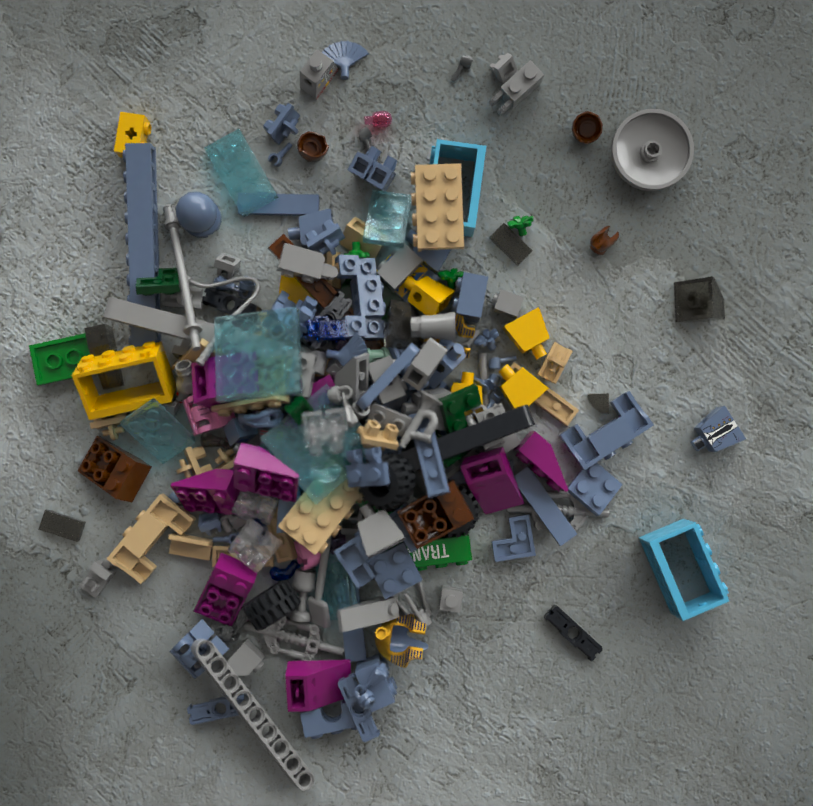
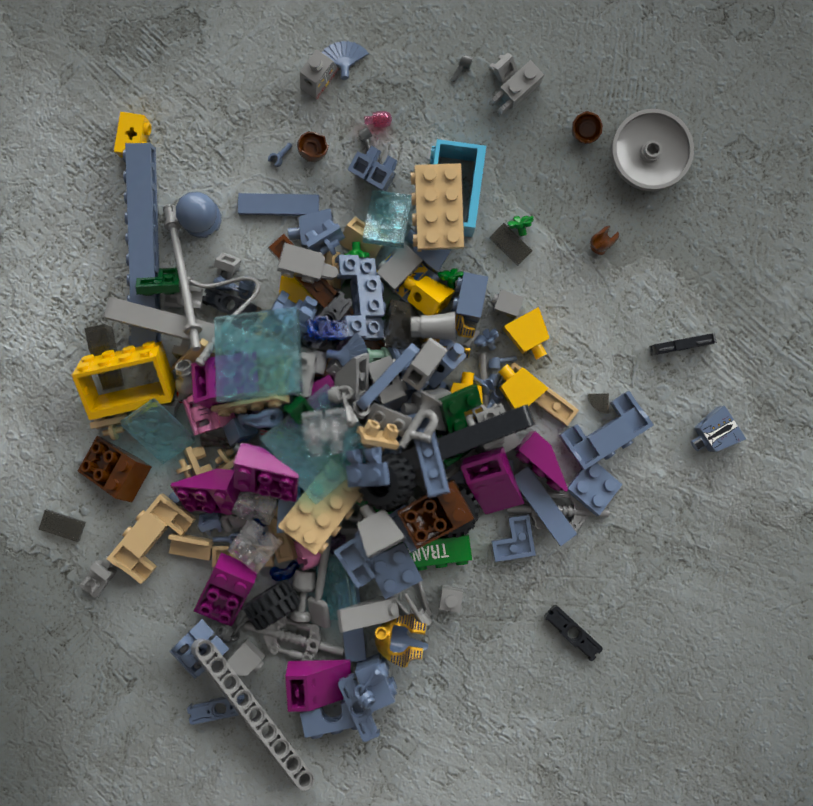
(58, 358): green plate -> none
(241, 172): clear light blue plate -> none
(284, 124): sand blue hips -> none
(326, 475): clear light blue arm -> none
(554, 362): tan hips -> none
(664, 577): medium azure hose -> none
(683, 344): none -> black piece
(698, 301): clear smoke slope -> none

